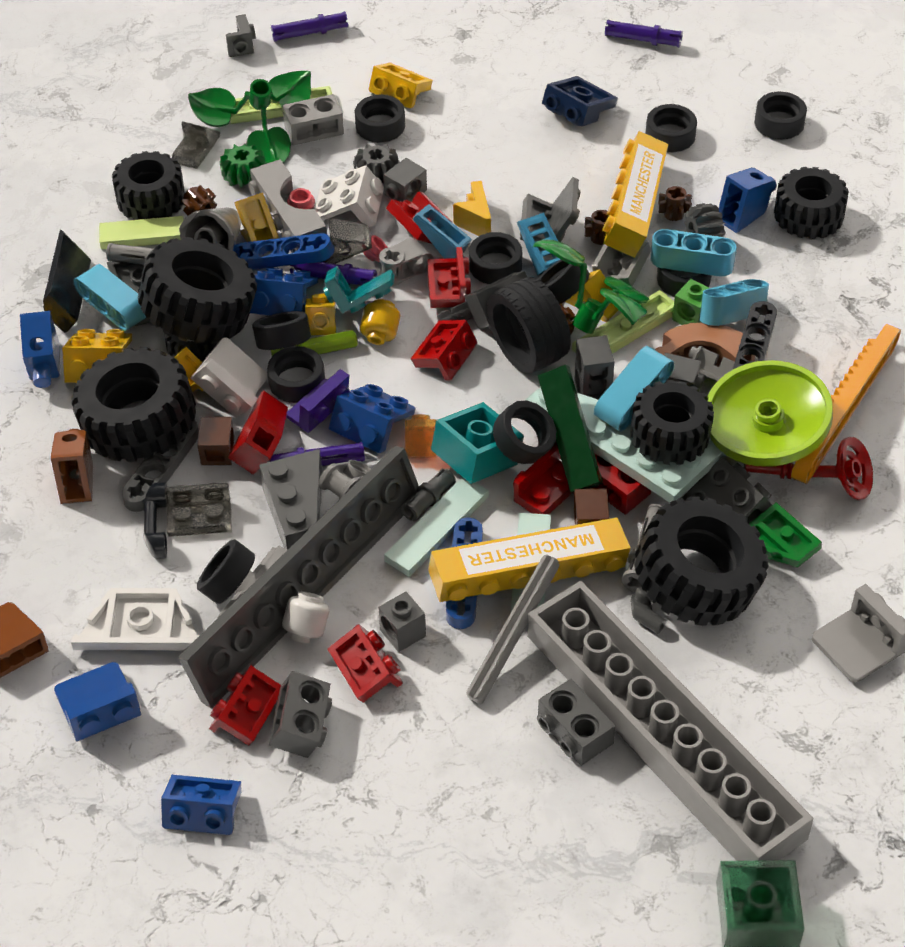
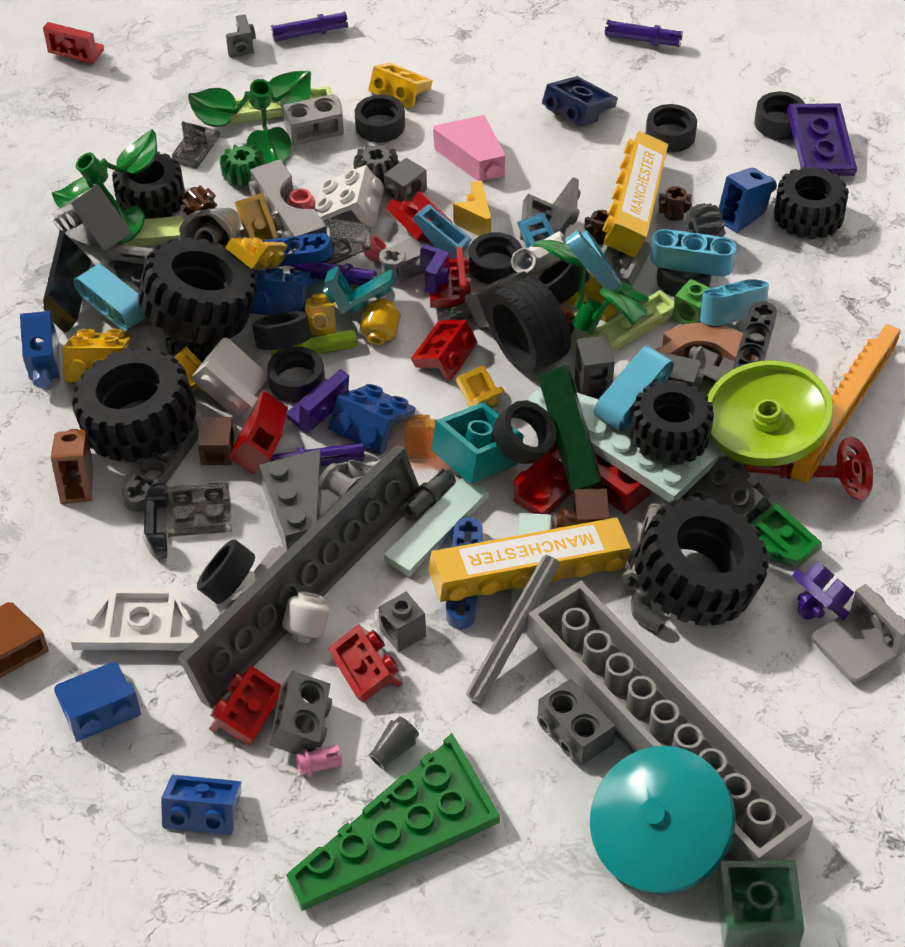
(71, 43): none -> red bracket
(91, 220): none -> dark grey wedge
(133, 159): none -> green plant
(257, 253): none -> yellow bracket
(318, 760): none -> bright pink pin
(394, 741): none -> dark grey cone
(407, 821): none -> green wing
(436, 267): none -> dark purple bracket
(471, 147): none -> bright pink slope
(479, 387): none -> yellow bracket
(541, 258): none -> white piece
(564, 519): none -> reddish brown plate
(593, 259): none -> medium azure beam
(662, 820): none -> teal dish
(822, 137): none -> dark purple tile
(833, 598): none -> dark purple hips

